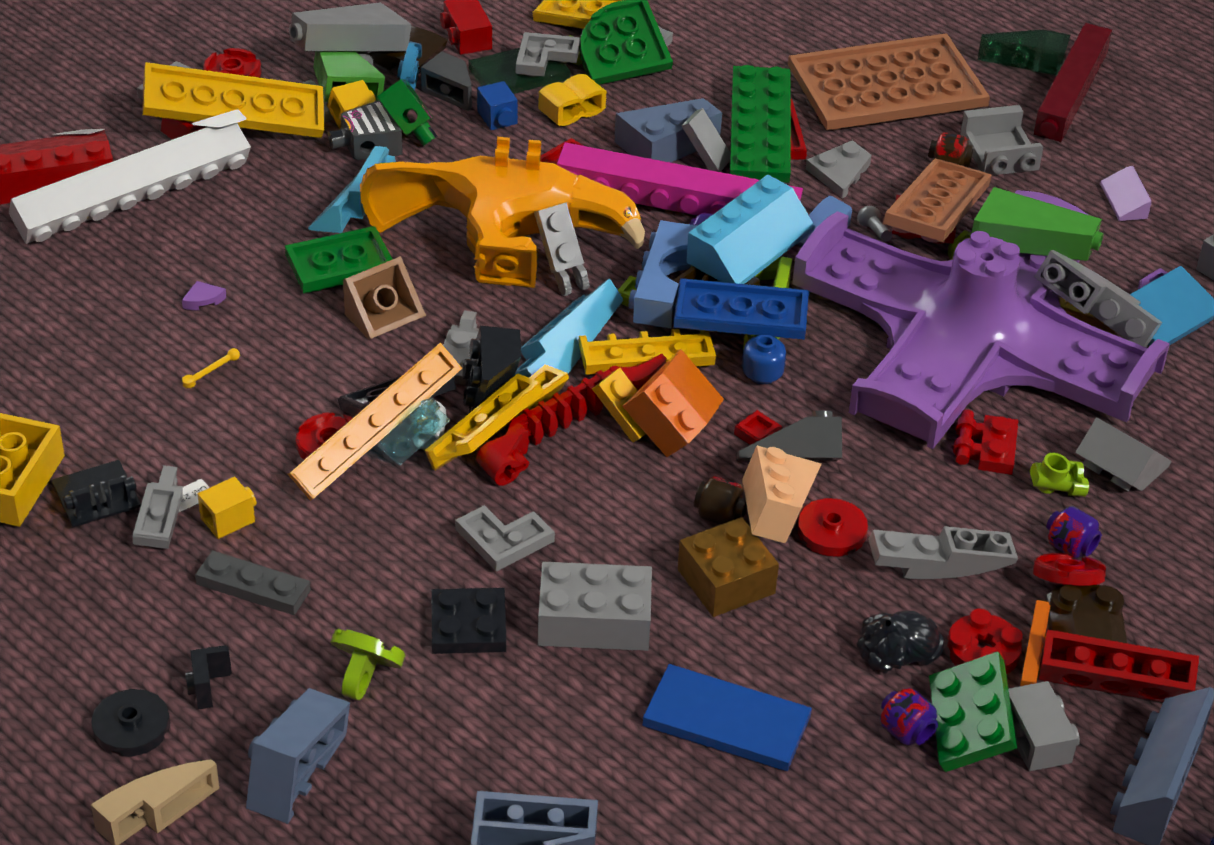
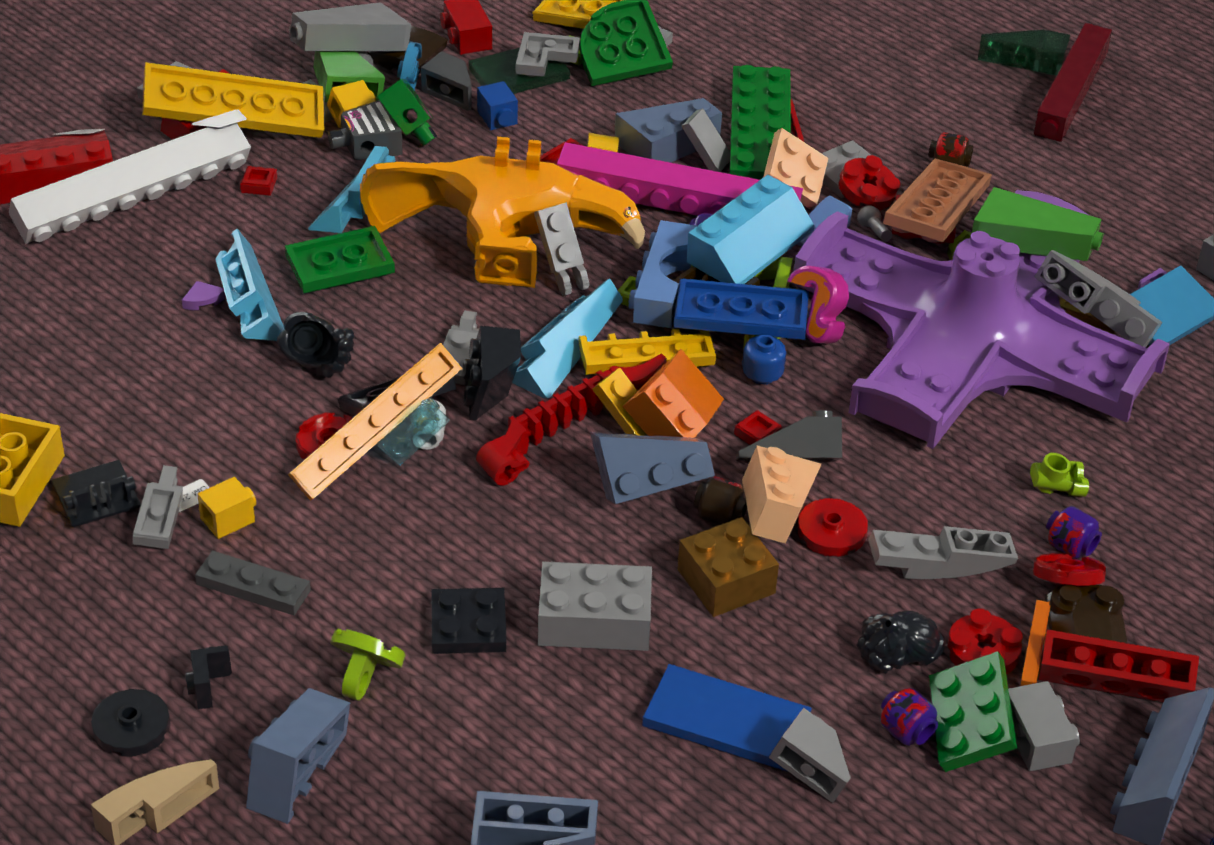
(190, 380): yellow hinge -> none
(234, 61): red plate -> none
(248, 291): none -> medium azure wedge
(258, 180): none -> red tile
(316, 343): none -> black hair
(381, 299): medium nougat slope -> none
(495, 413): yellow wedge -> none
(503, 543): light grey plate -> none
(572, 99): yellow brick -> none
(603, 142): none -> yellow slope
(646, 465): none -> sand blue wedge
(797, 165): none -> light nougat plate
(813, 755): none -> light grey slope
(827, 302): none -> dark pink animal
(881, 184): none -> red plate
(887, 81): nougat plate -> none
(997, 444): red plate -> none
(1000, 140): light grey panel -> none
(1121, 455): light grey slope -> none
(1127, 195): lavender slope -> none

